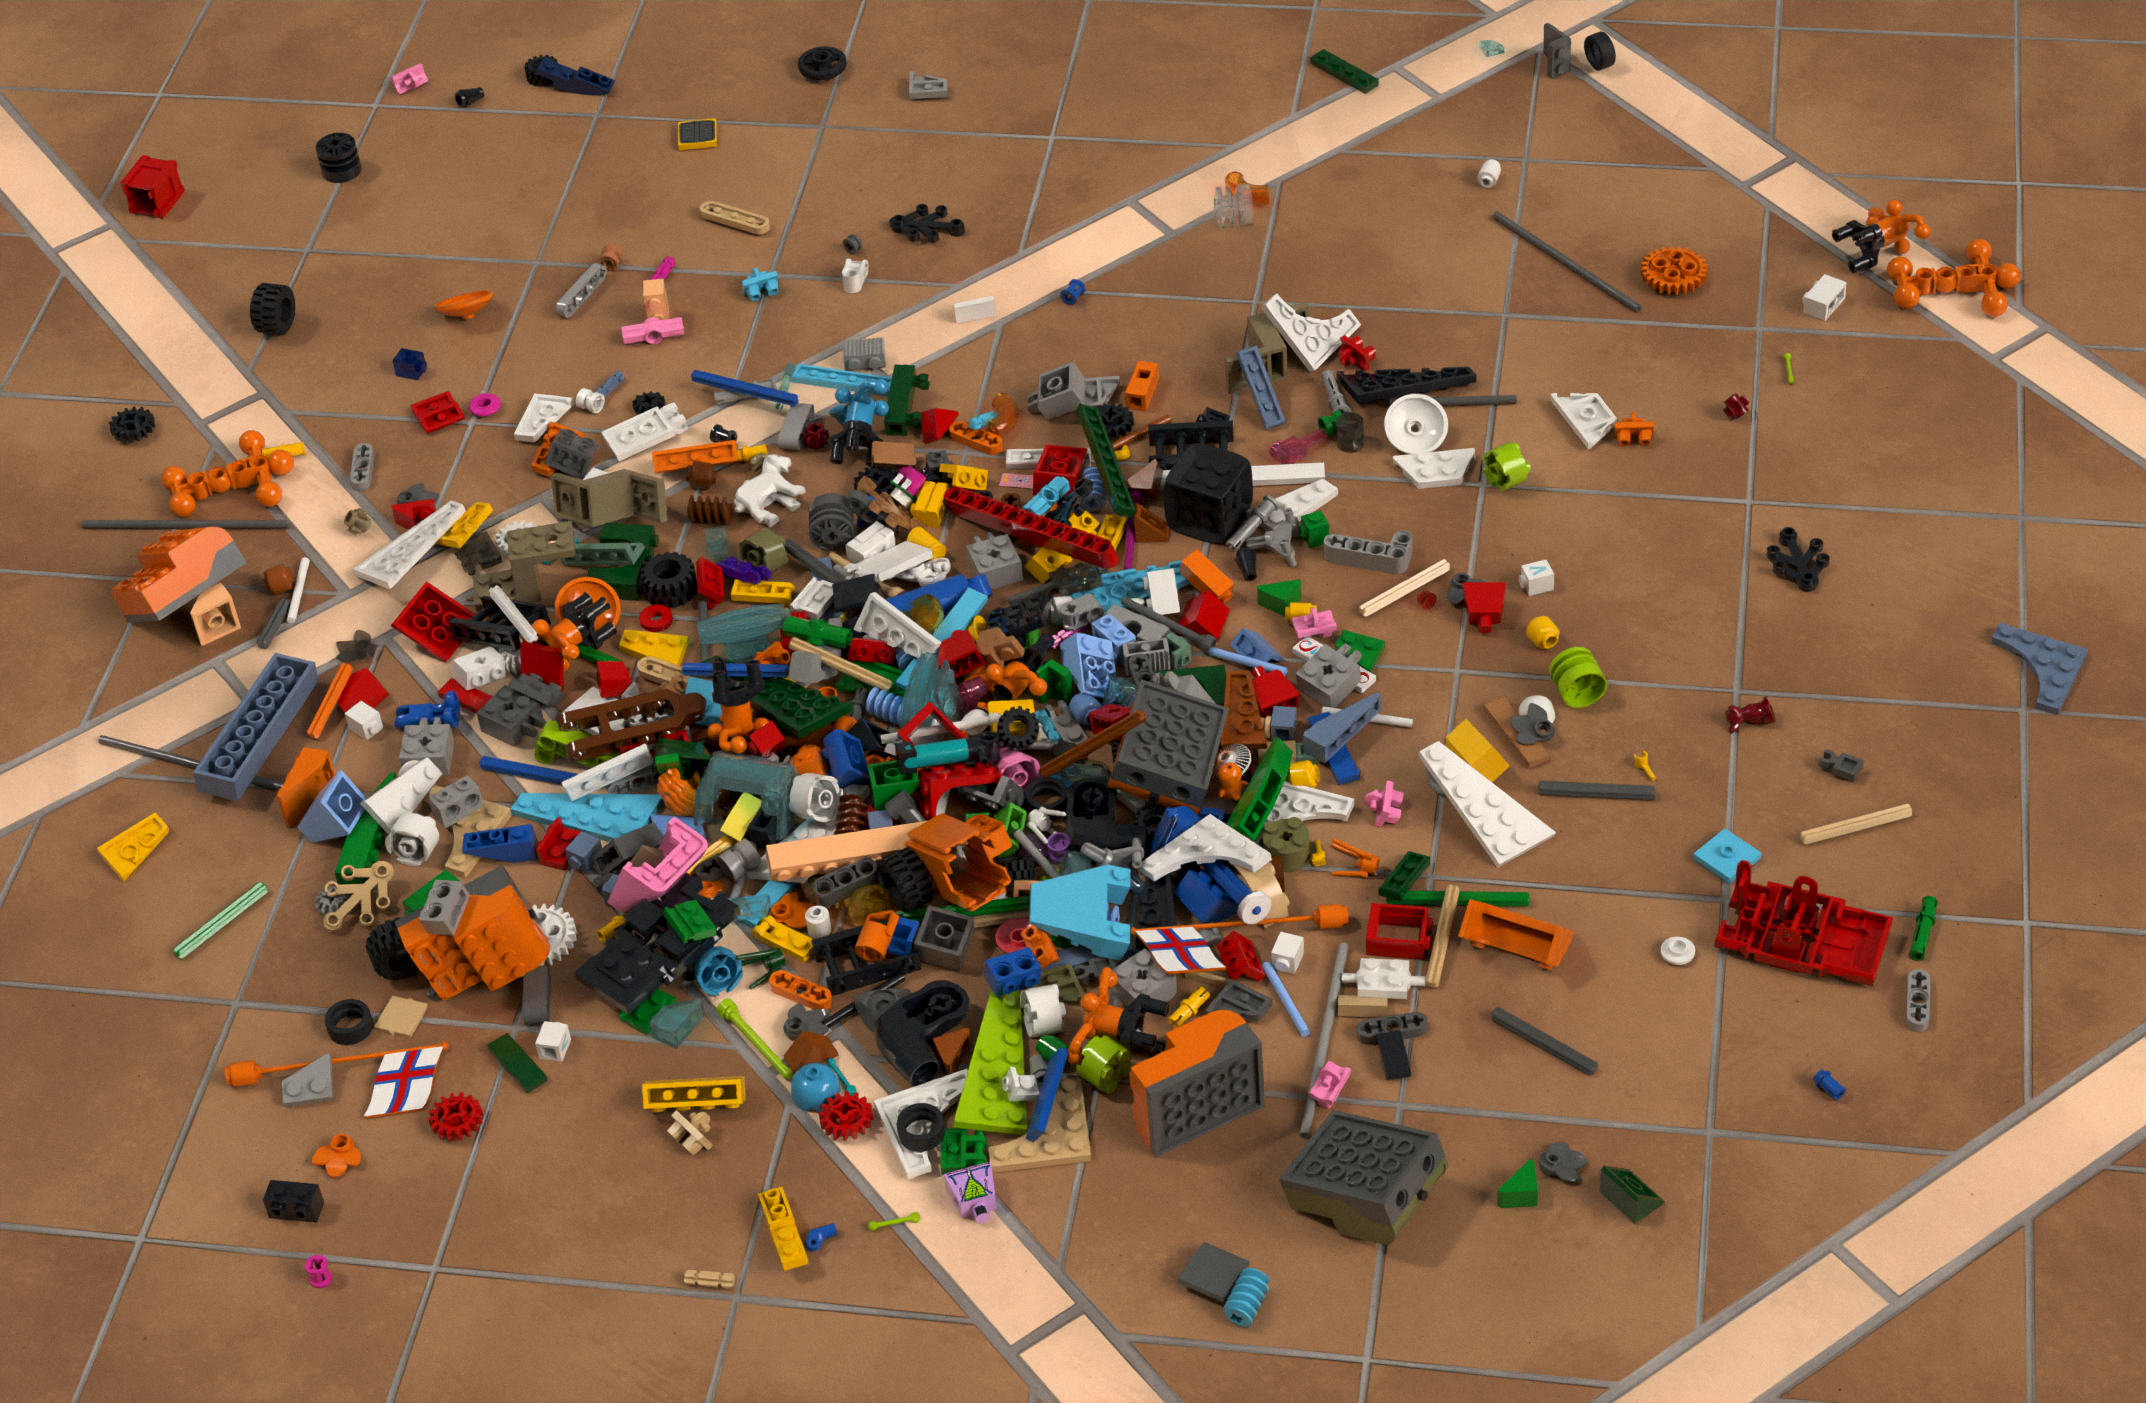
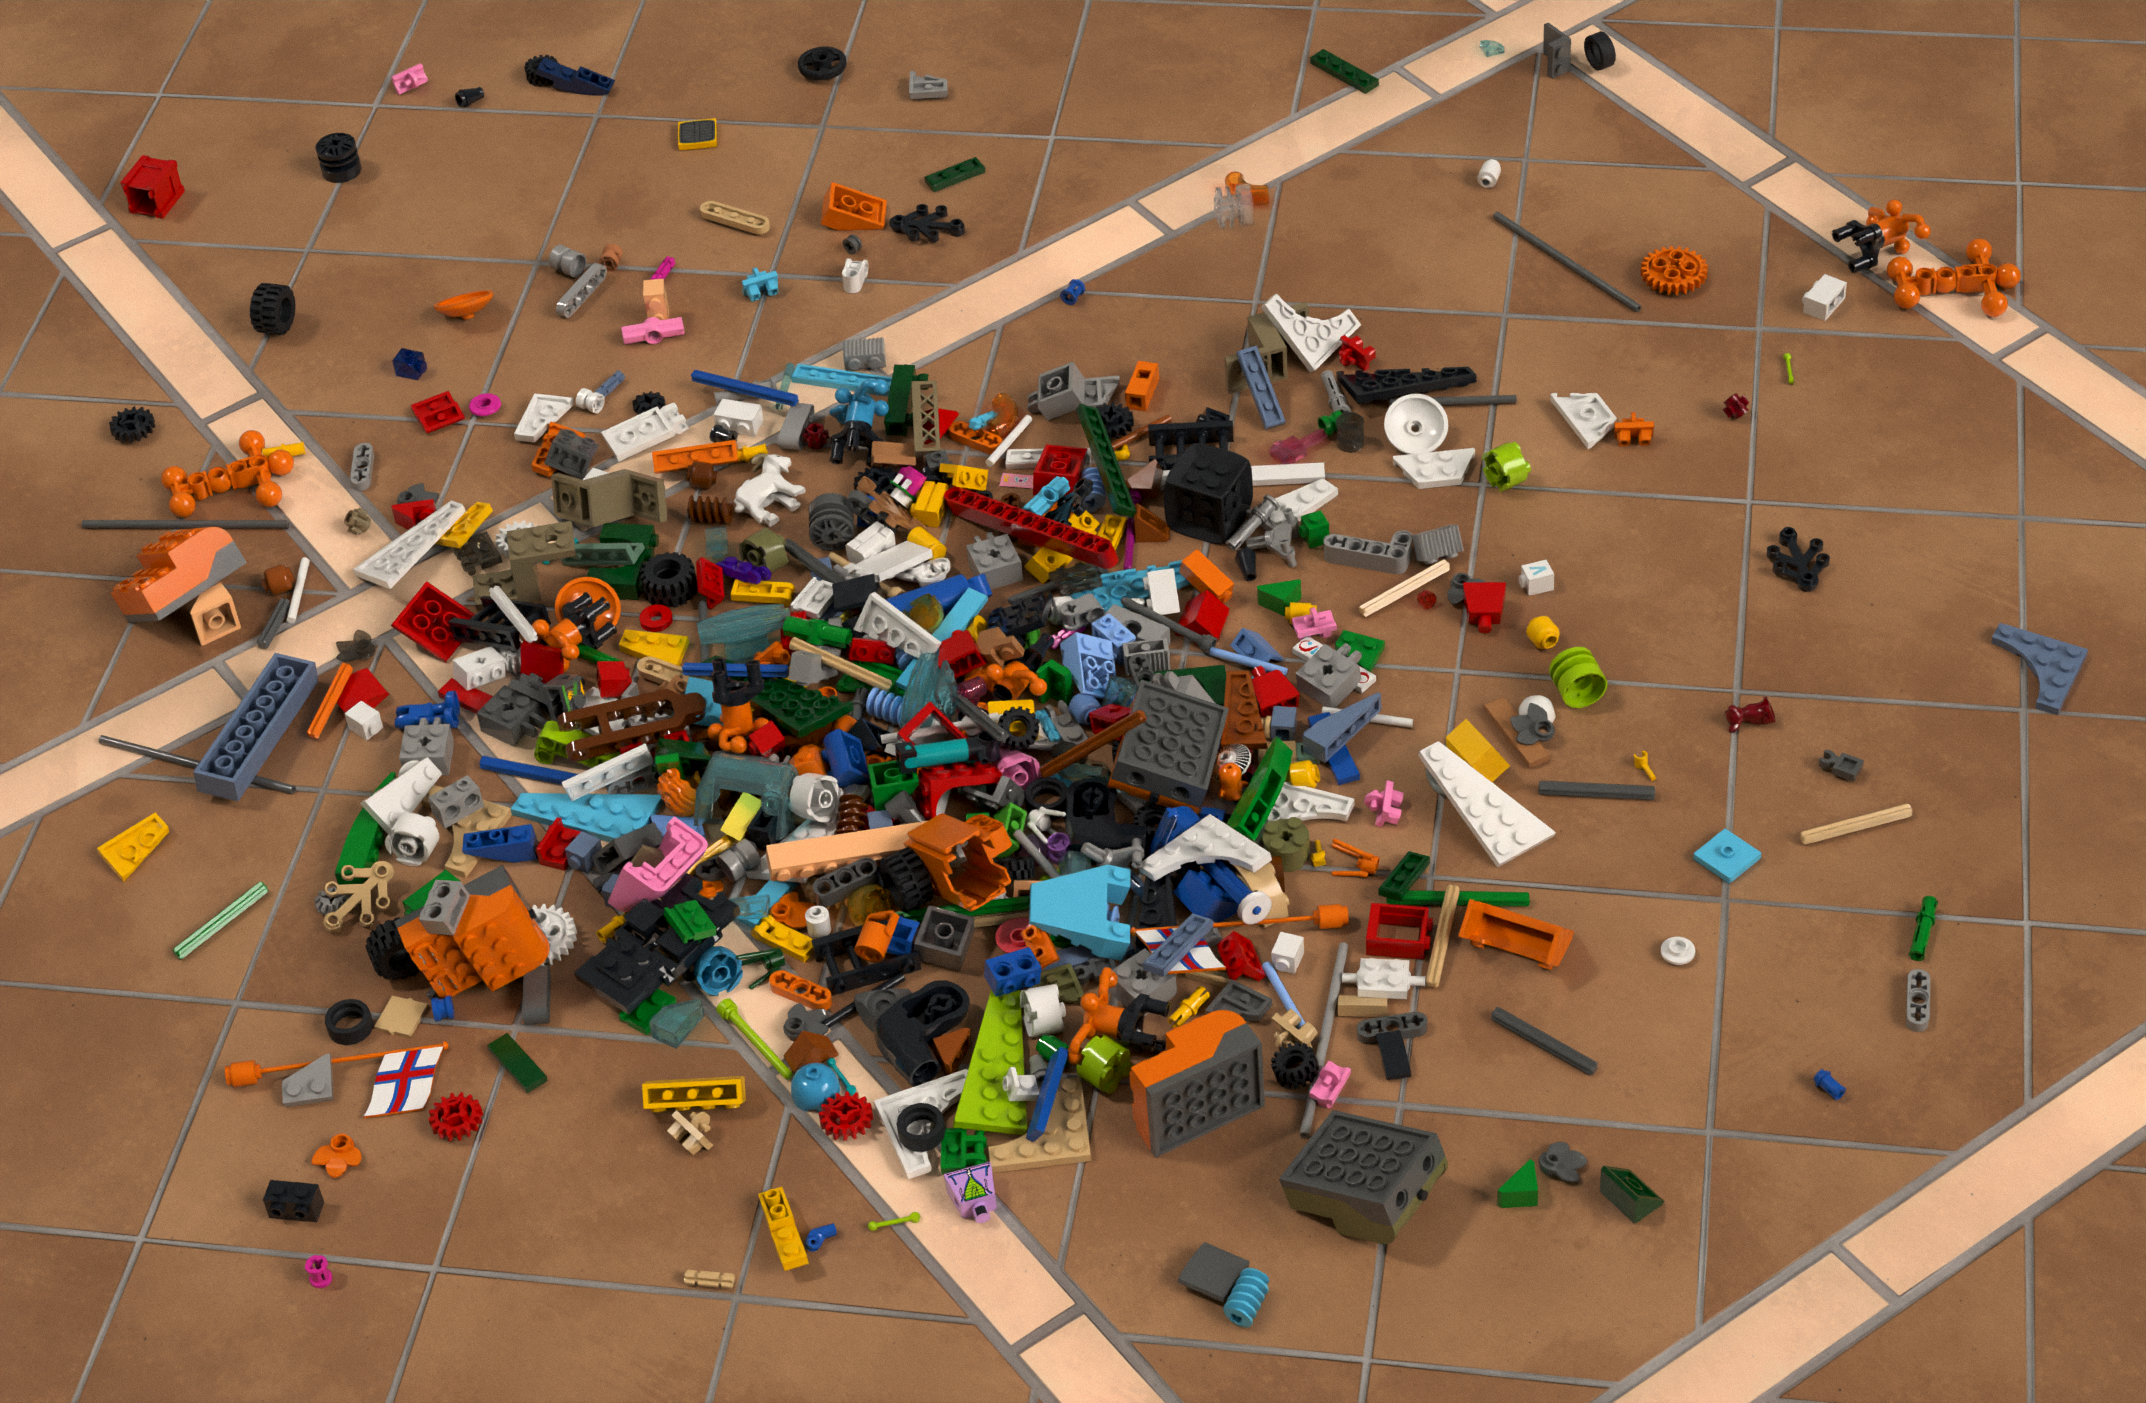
(303, 783): orange slope -> none
(333, 810): light blue slope -> none
(443, 1008): none -> blue wheel
(553, 1041): white brick -> none
(564, 694): none -> dark grey torso
(567, 261): none -> light grey wheel
(739, 416): none -> white brick
(852, 209): none -> orange slope
(918, 422): none -> dark tan fence
(954, 174): none -> dark green tile
(974, 309): white tile -> none
(981, 719): none -> dark grey axle
(1008, 440): none -> white bar
(1178, 944): none -> sand blue tile
(1179, 650): sand green bracket -> none
(1290, 1034): none -> tan hips
(1297, 1075): none -> black tyre
(1437, 543): none -> light grey brick
(1847, 941): red piece -> none

